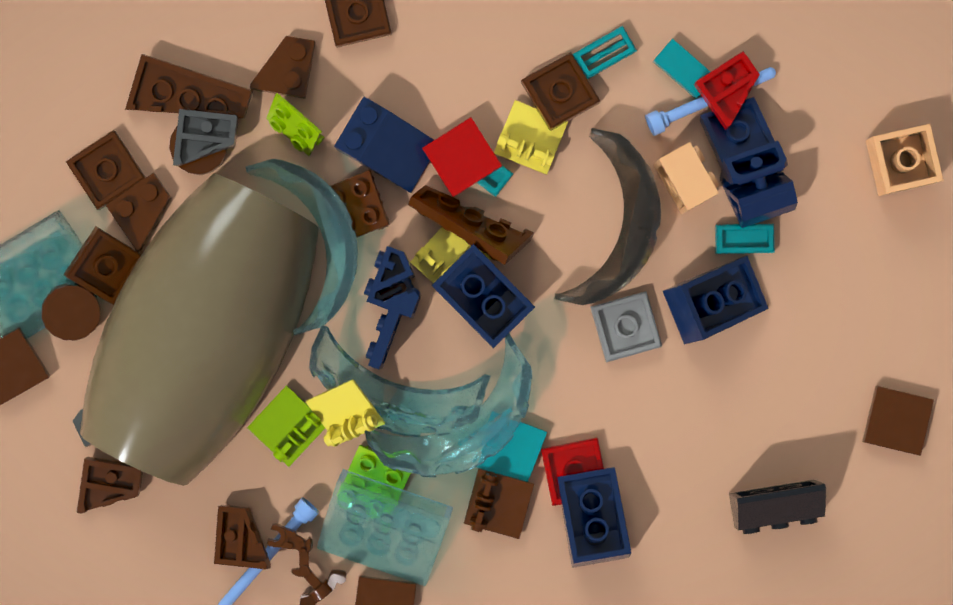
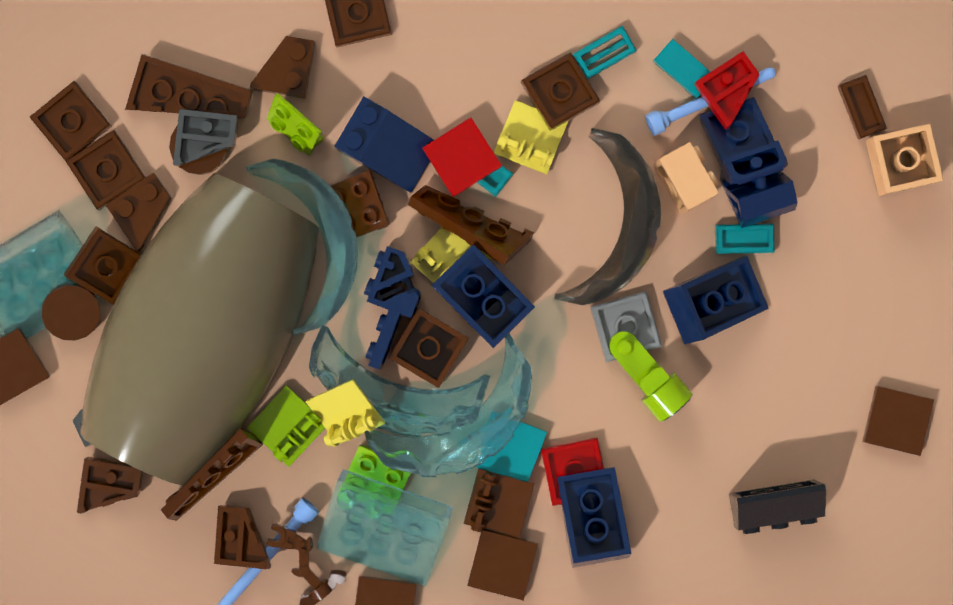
(70, 121): none -> reddish brown tile
(222, 464): none -> reddish brown wing
(428, 348): none -> reddish brown brick
(502, 564): none -> reddish brown tile
(663, 392): none -> lime piece
(862, 107): none -> reddish brown tile

